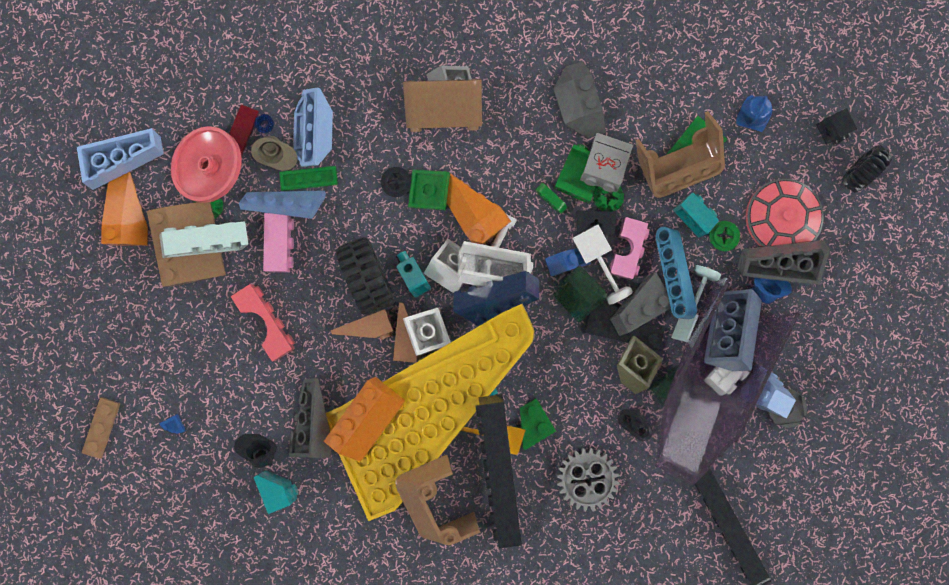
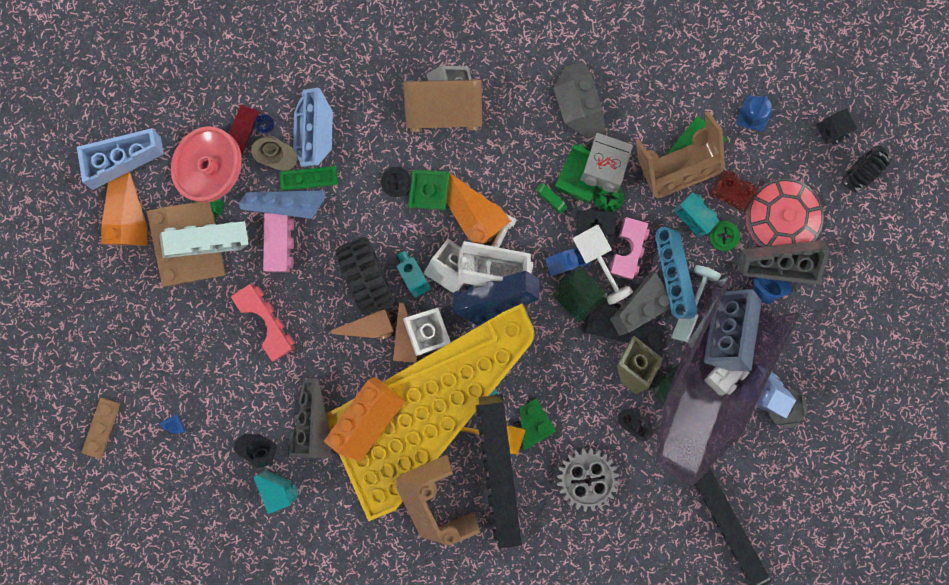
(734, 190): none -> clear red brick

